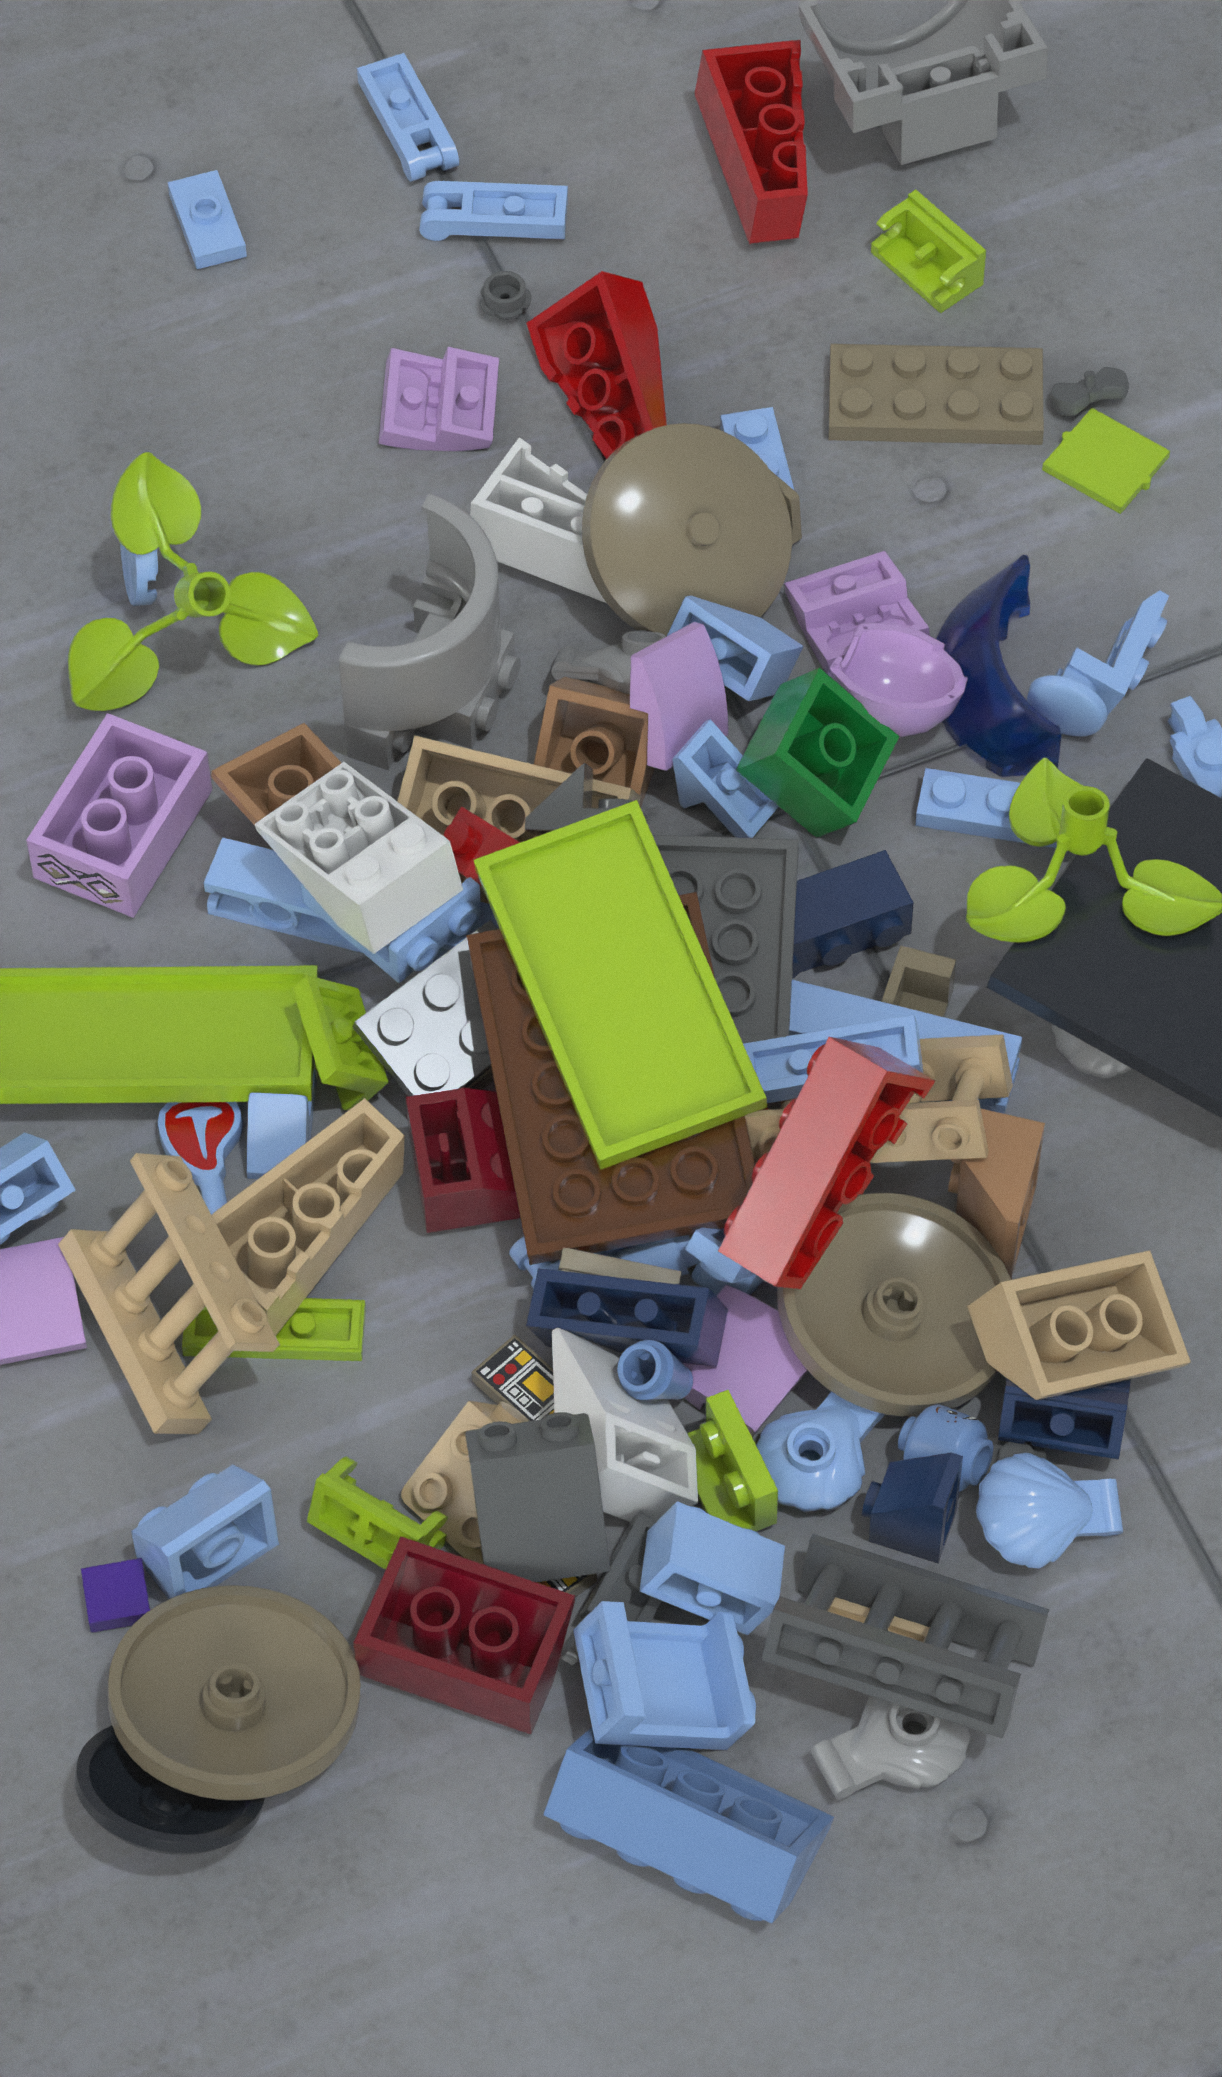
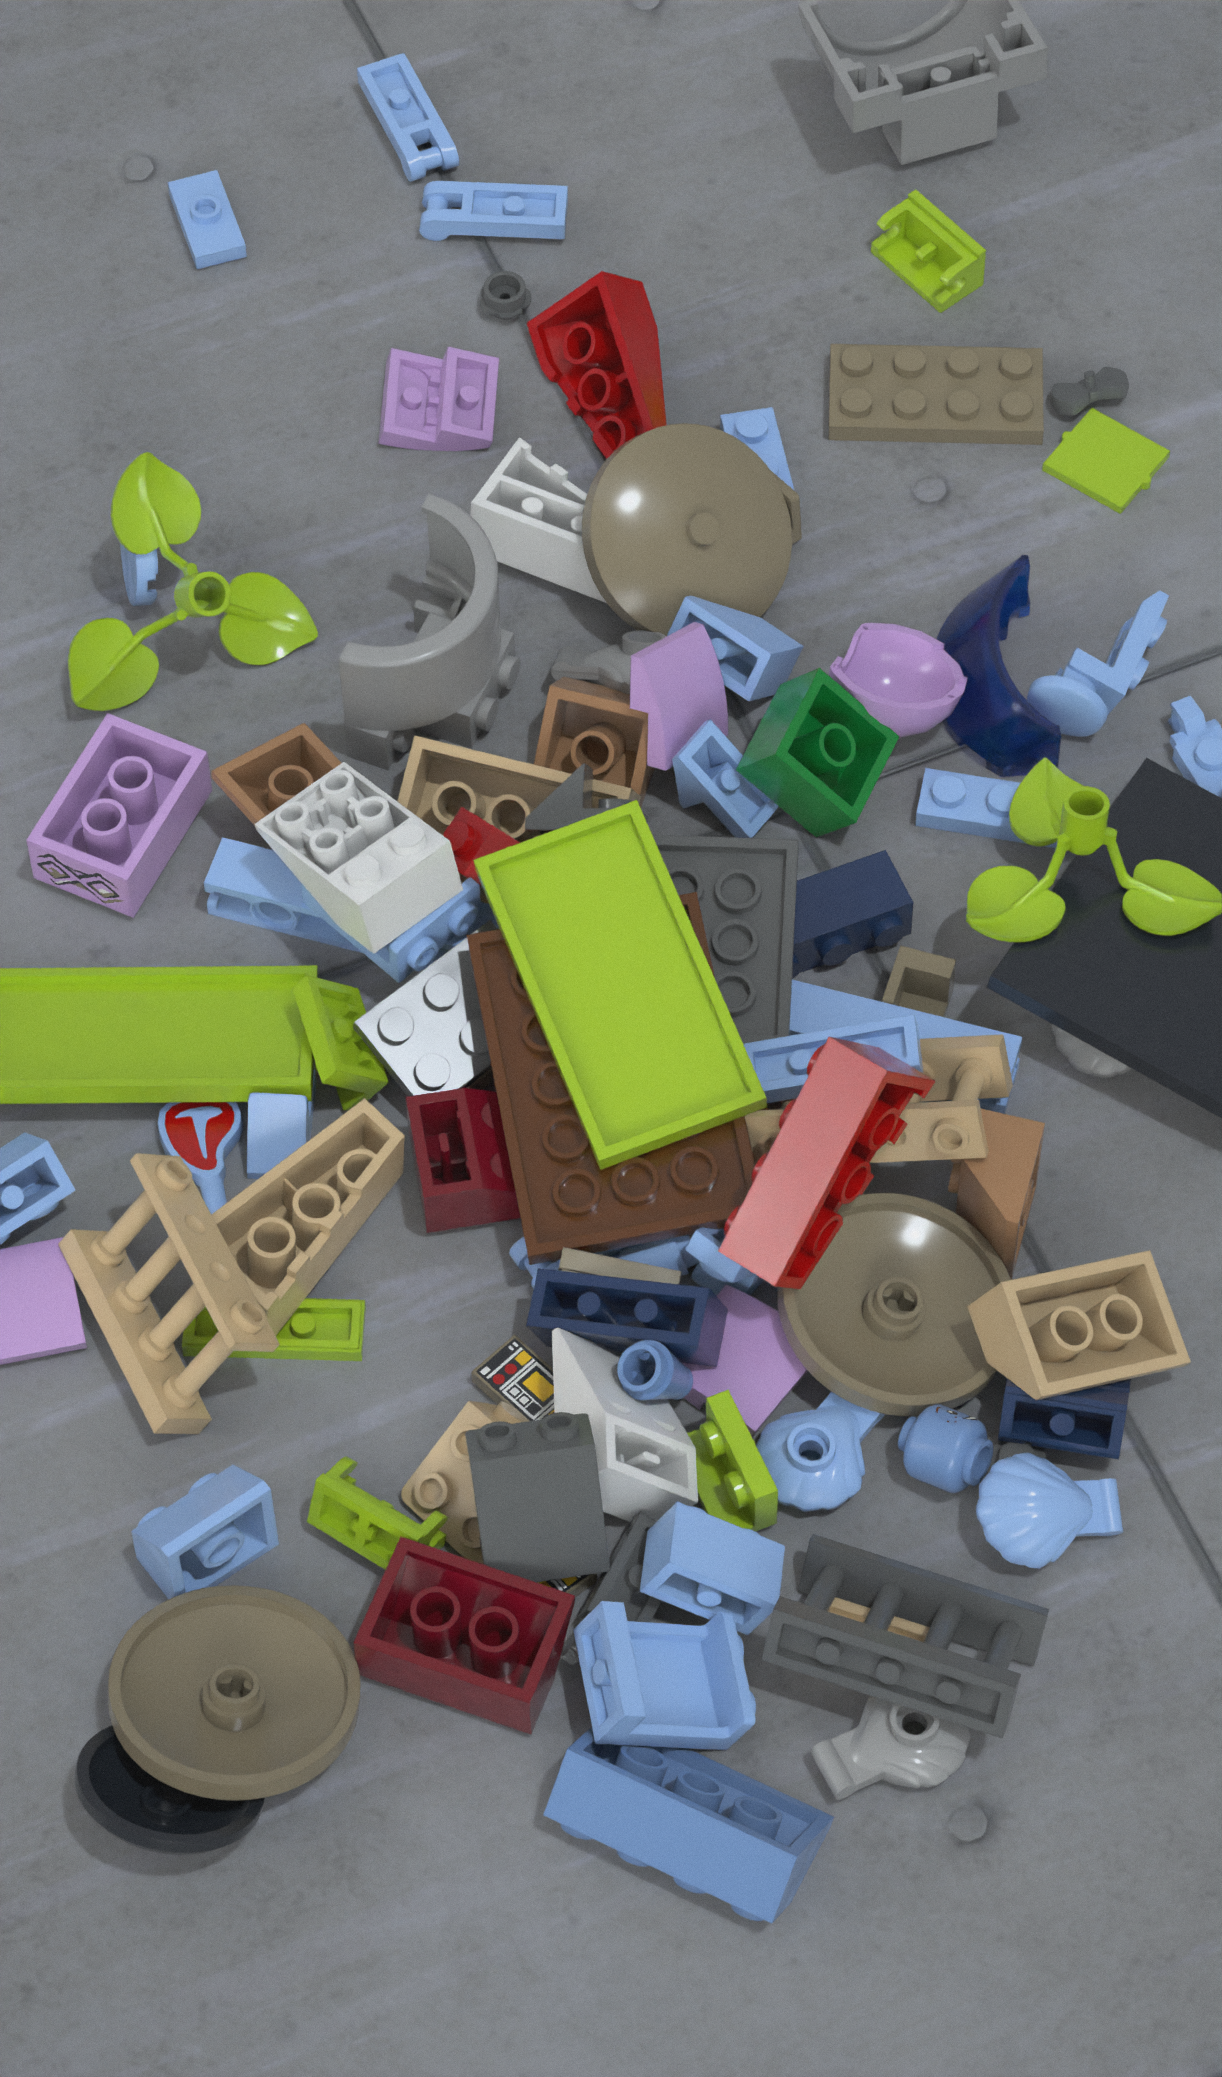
(115, 1594): dark purple tile -> none
(757, 129): red wedge -> none
(842, 598): lavender slope -> none
(915, 1505): dark blue slope -> none

